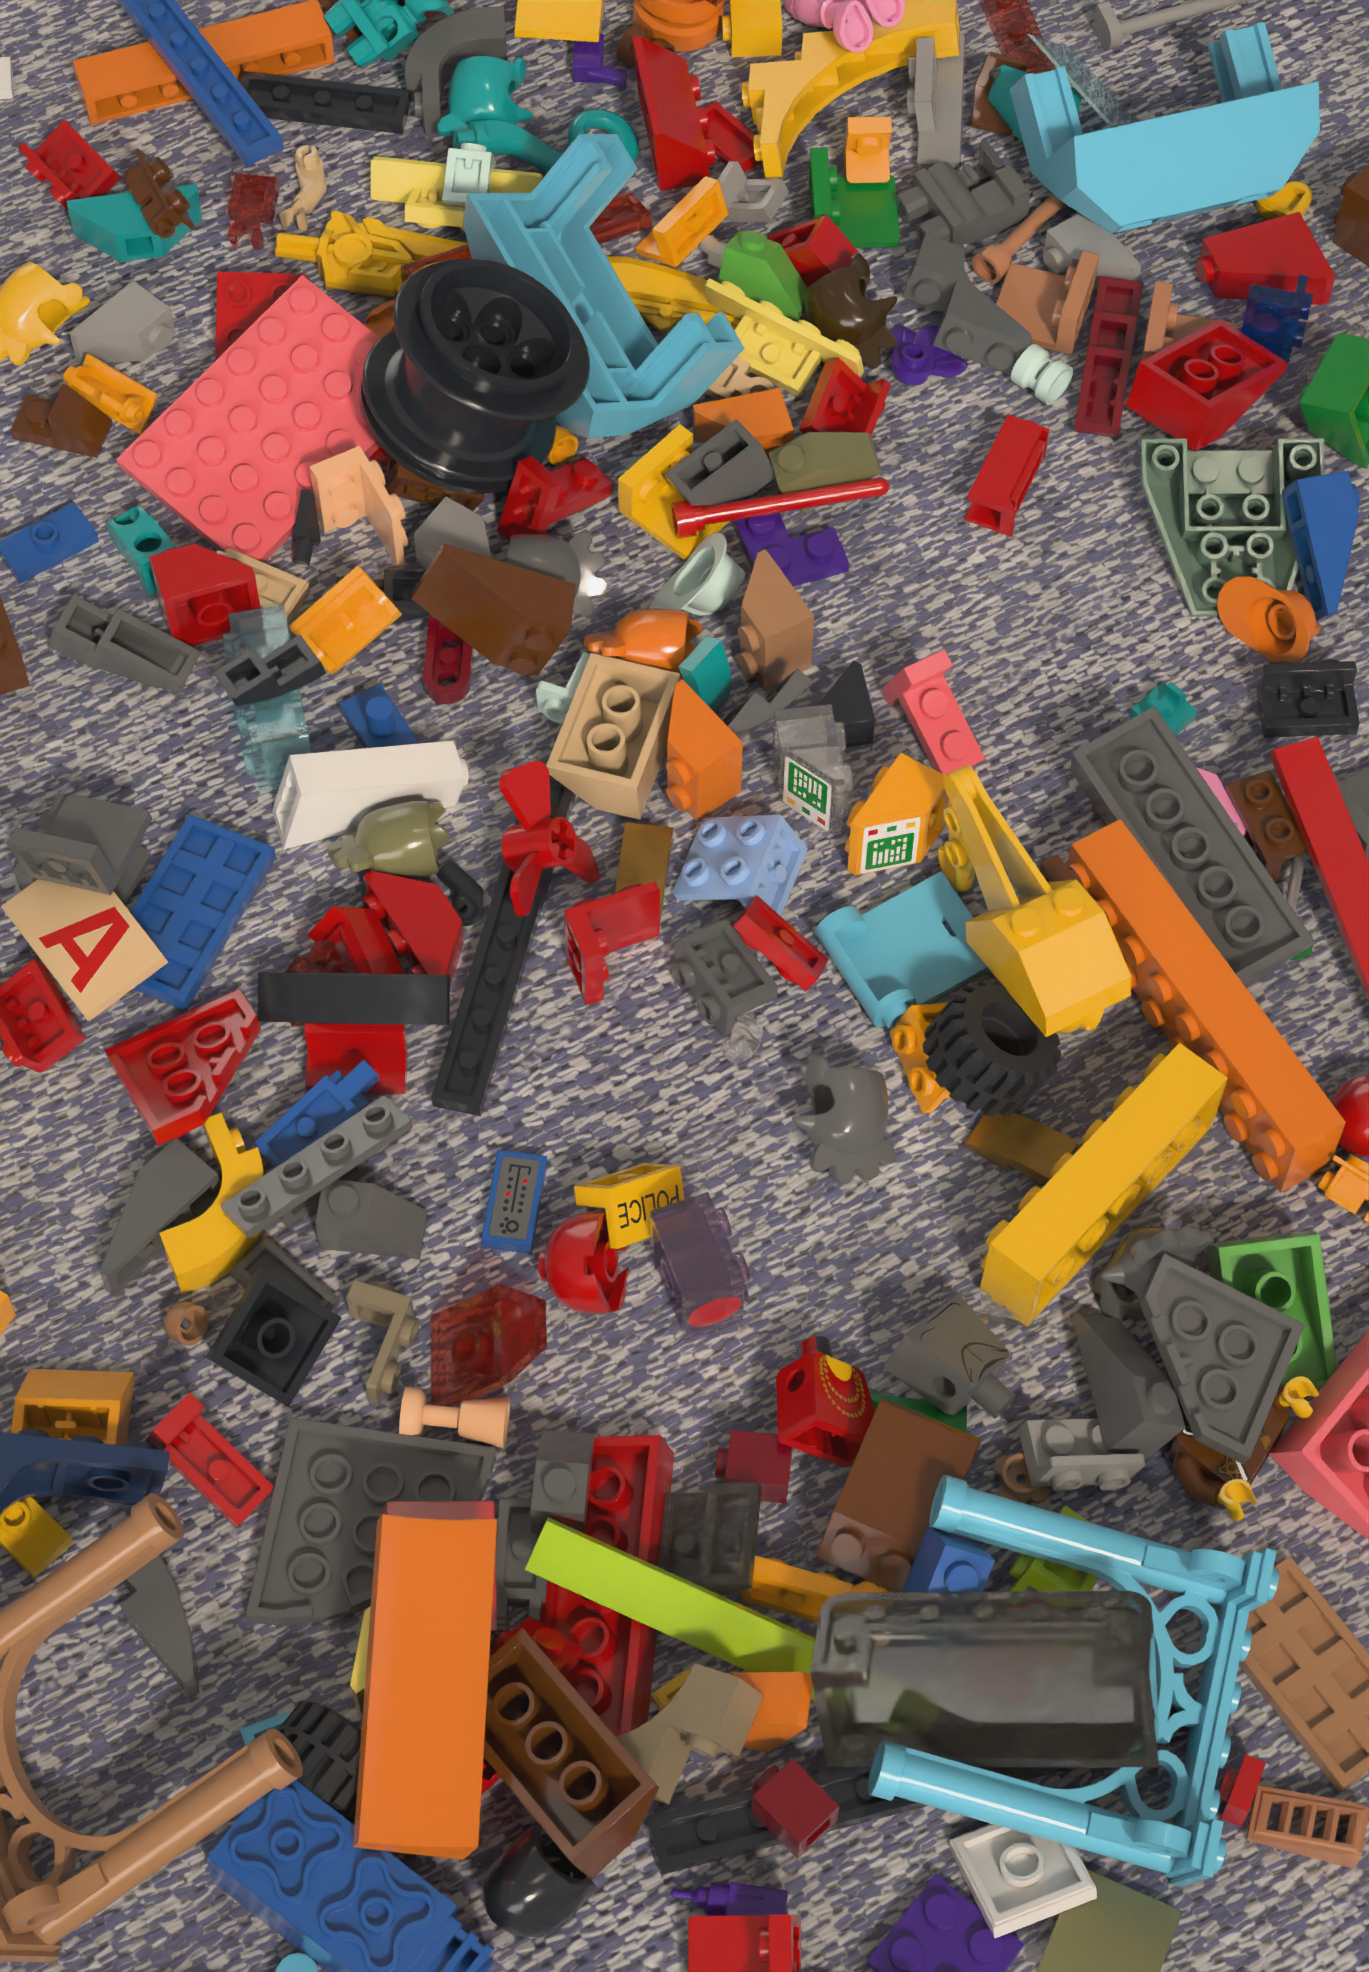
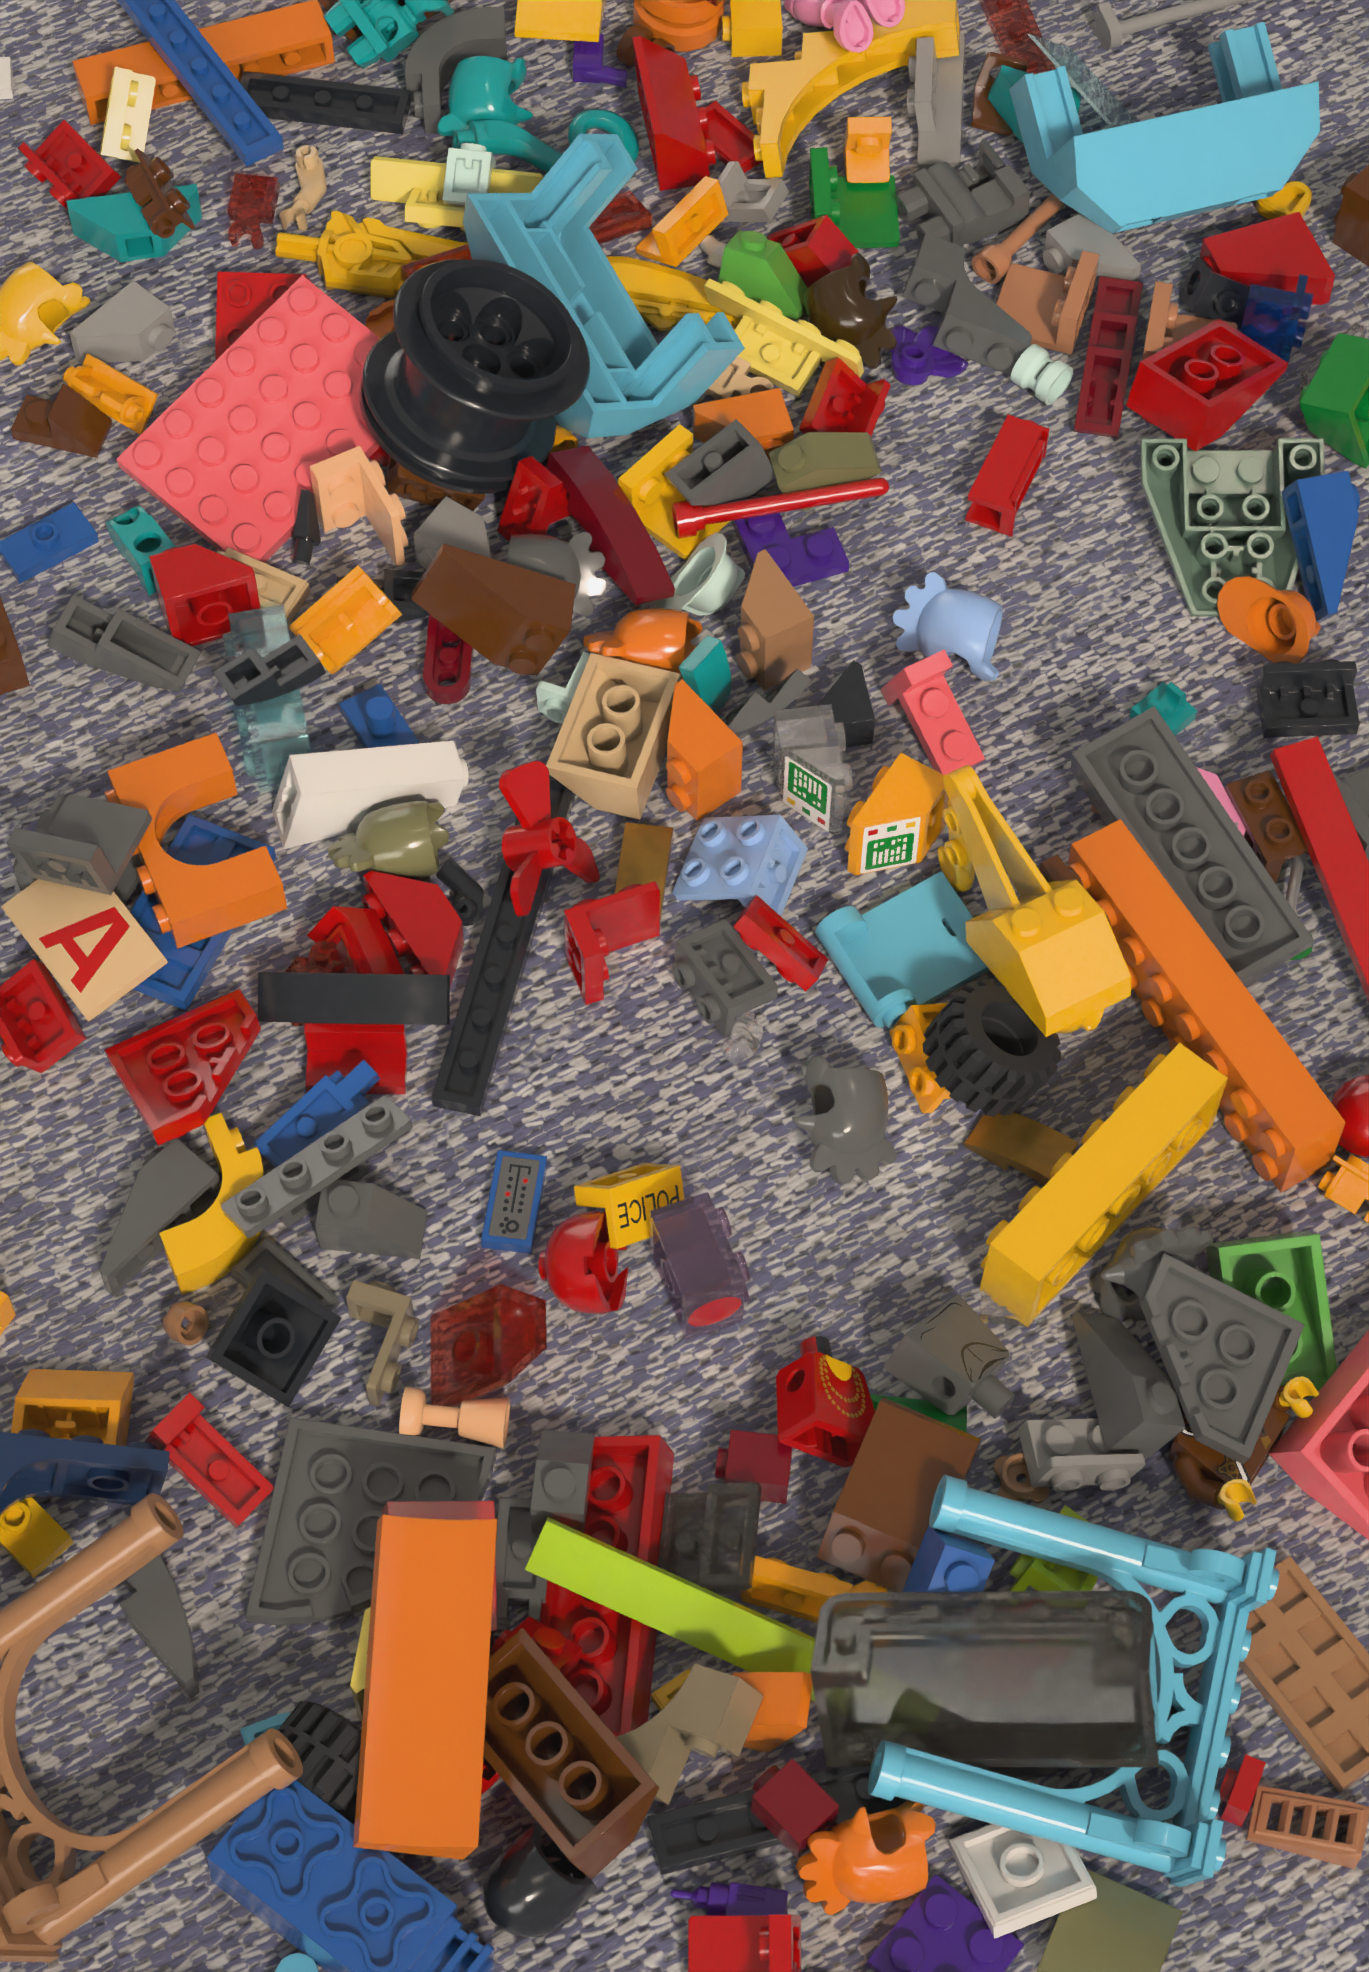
(127, 114): none -> light yellow bracket
(193, 898): none -> orange arch
(613, 524): none -> dark red slope
(868, 1858): none -> orange piece
(950, 621): none -> light blue piece
(1216, 294): none -> black bracket

